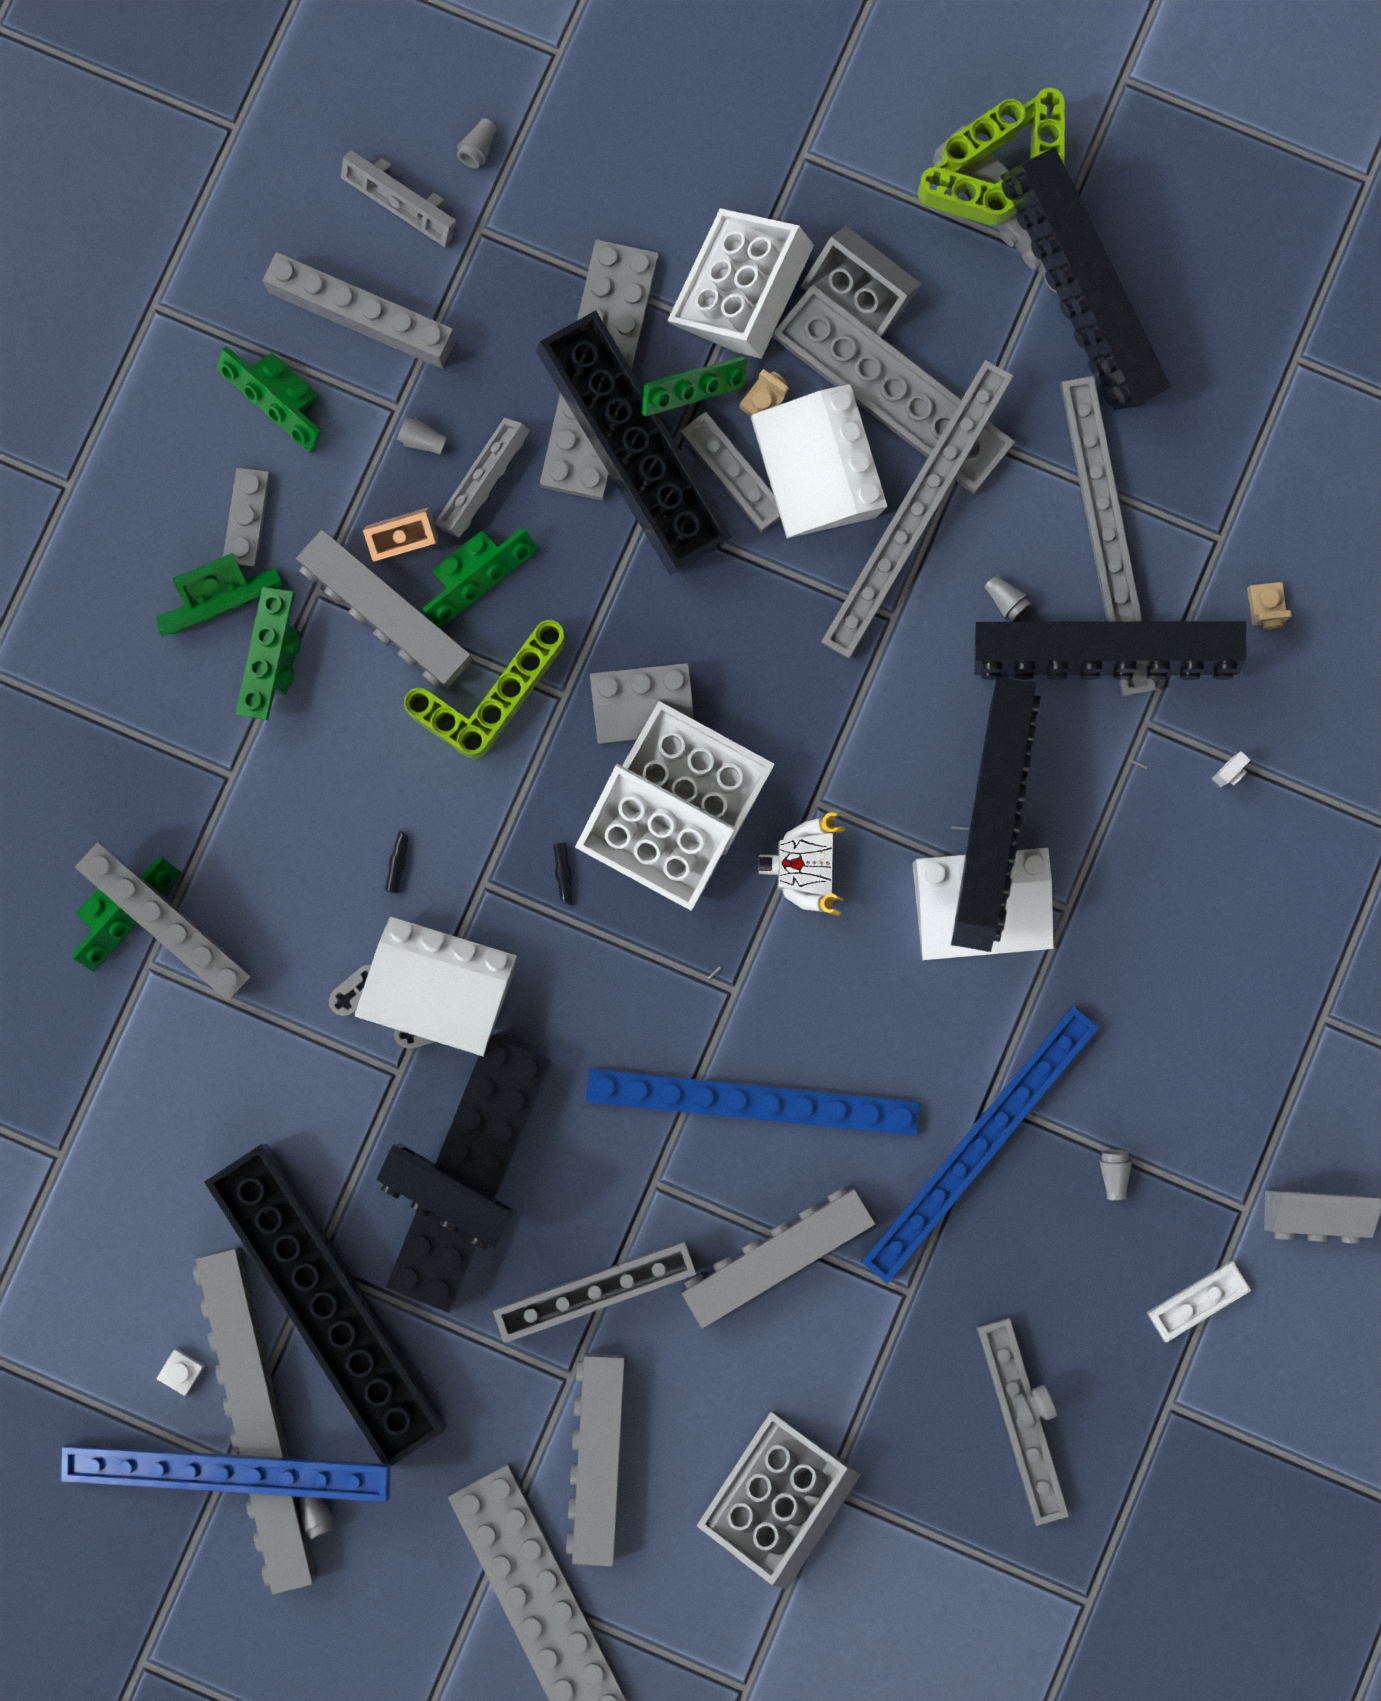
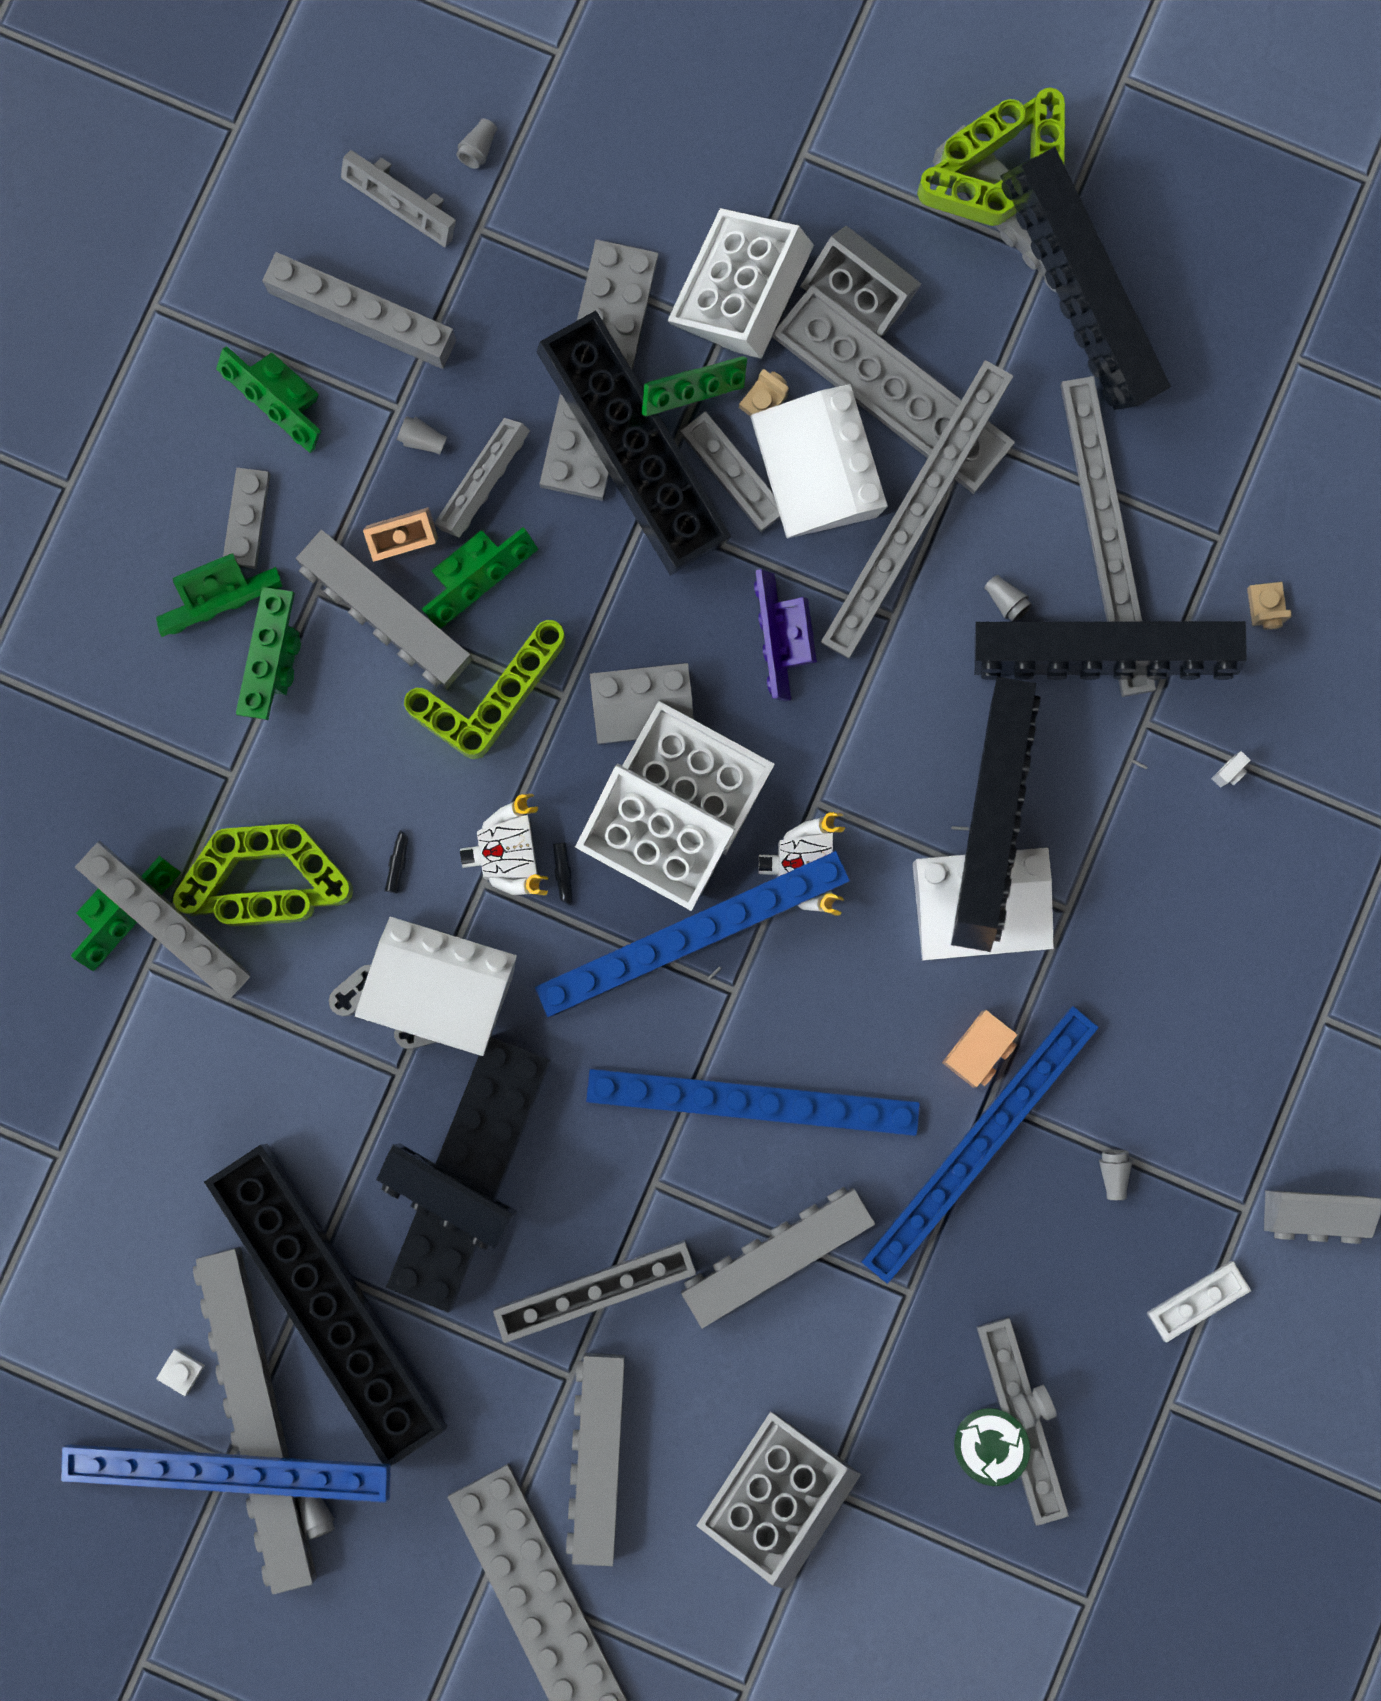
(244, 850): none -> lime piece
(507, 850): none -> white torso
(692, 934): none -> blue plate
(786, 634): none -> dark purple bracket
(980, 1049): none -> light nougat brick
(992, 1447): none -> sticker

